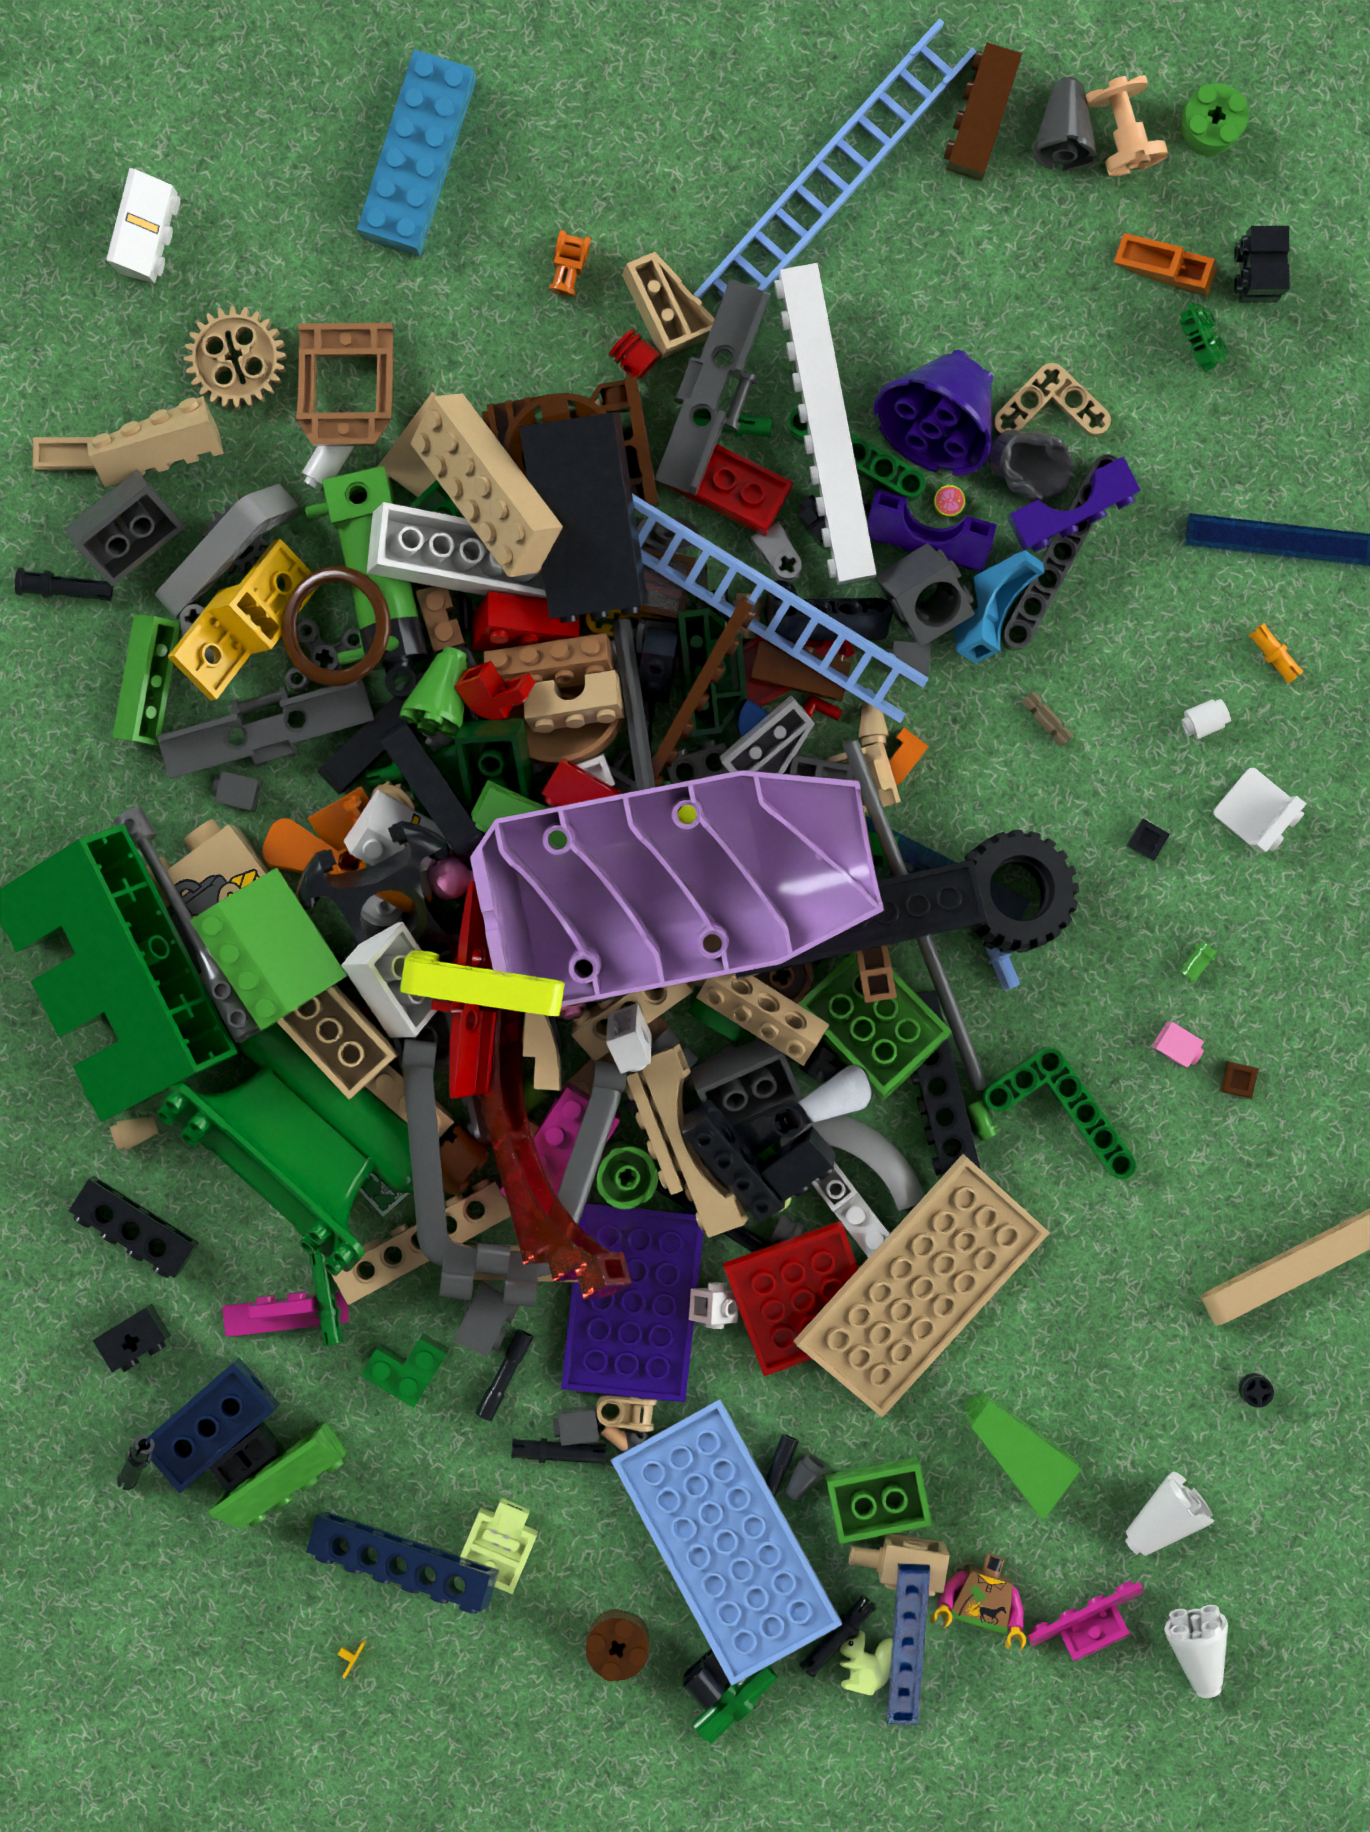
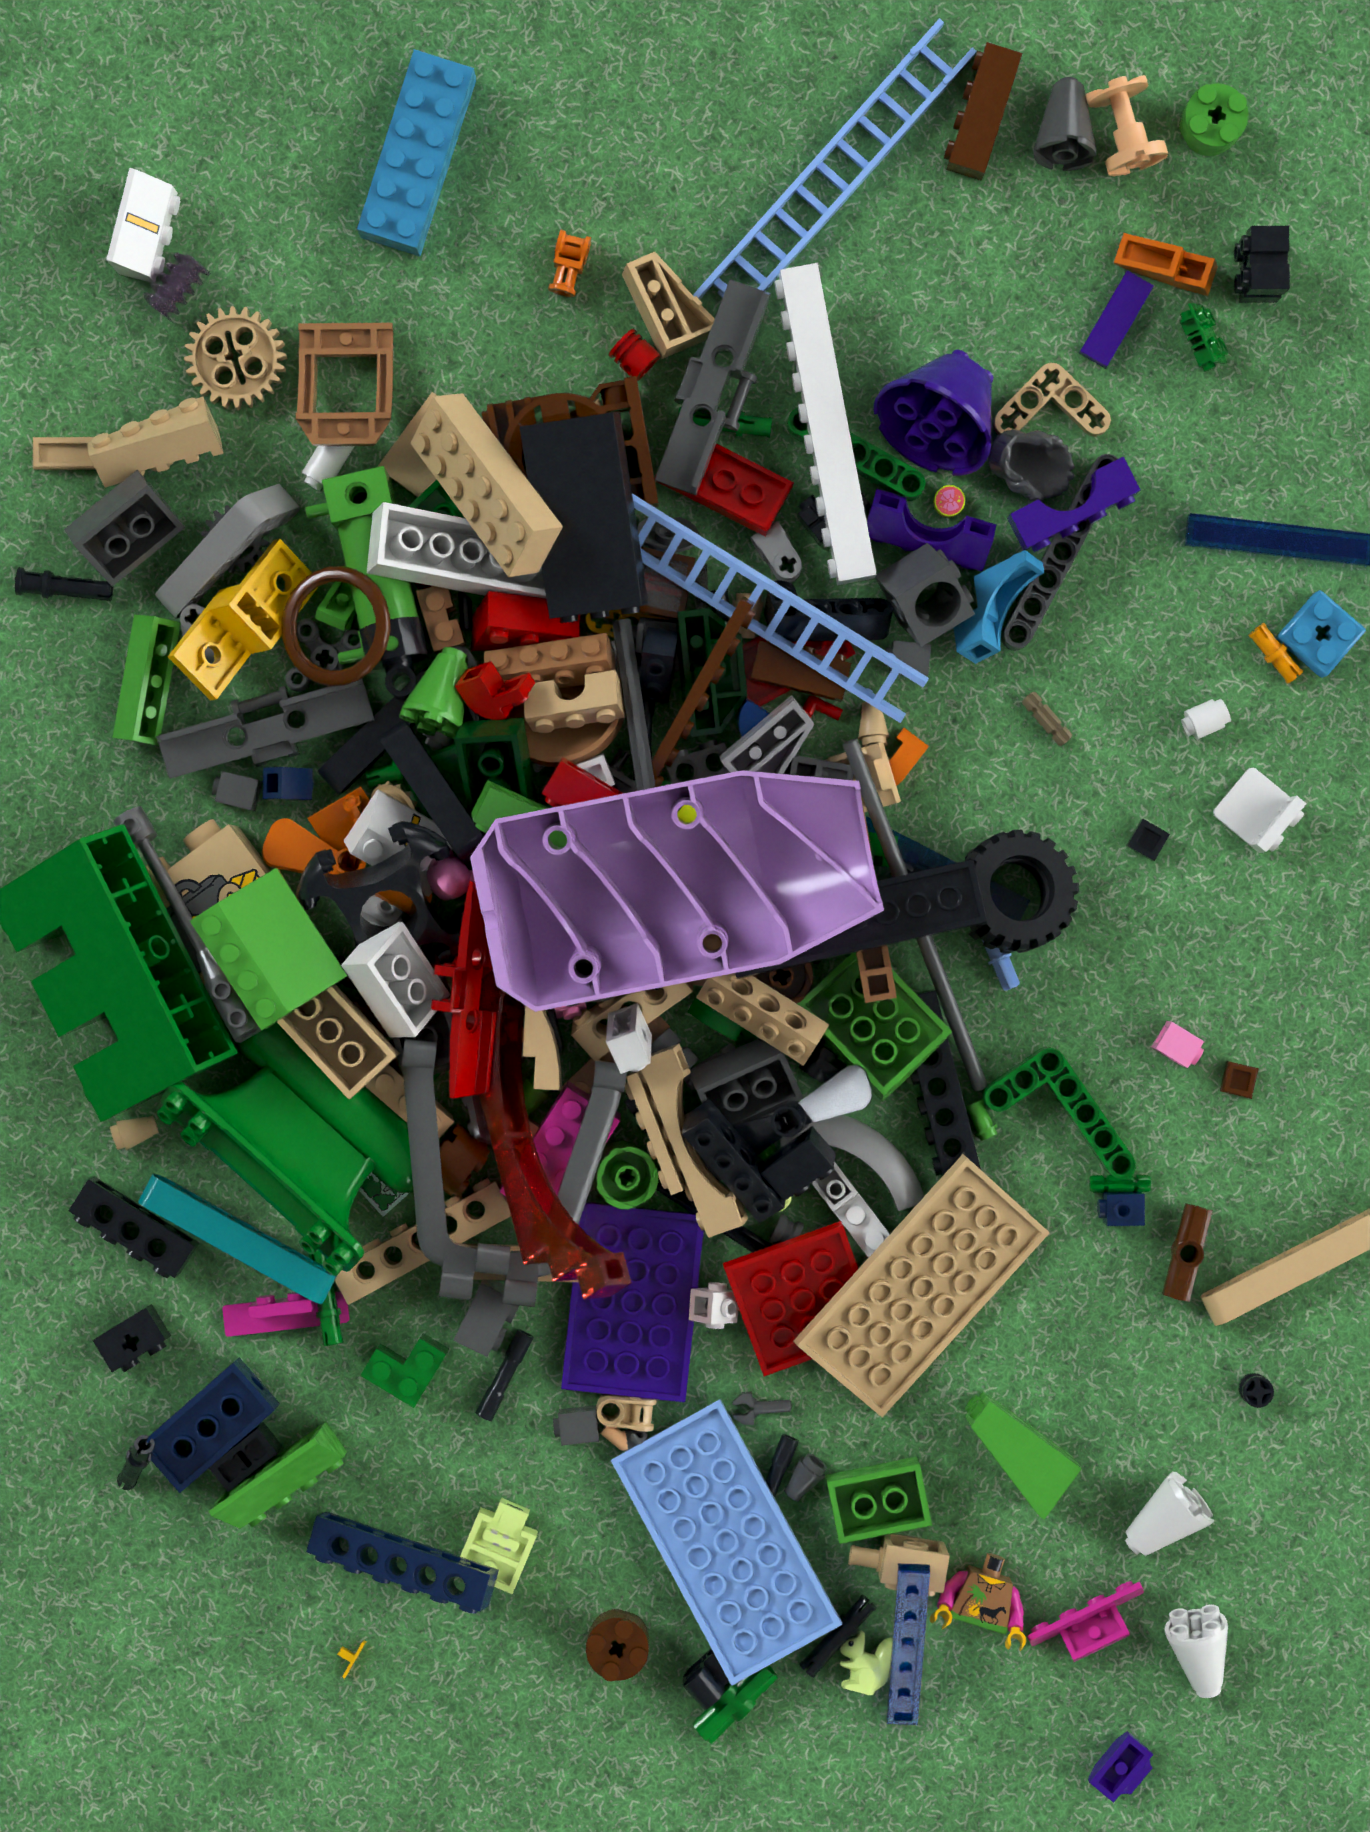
(175, 285): none -> clear purple piece
(237, 1238): none -> teal beam
(287, 783): none -> dark blue brick
(337, 607): none -> bright green slope
(473, 985): neon yellow beam -> none
(549, 1450): black pin -> none
(759, 1407): none -> dark grey bar
(1116, 319): none -> dark purple tile
(1121, 1767): none -> dark purple slope
(1122, 1208): none -> dark blue brick
(1140, 1183): none -> green axle
(1191, 1231): none -> reddish brown piece
(1198, 961): bright green pin -> none
(1341, 634): none -> dark azure brick

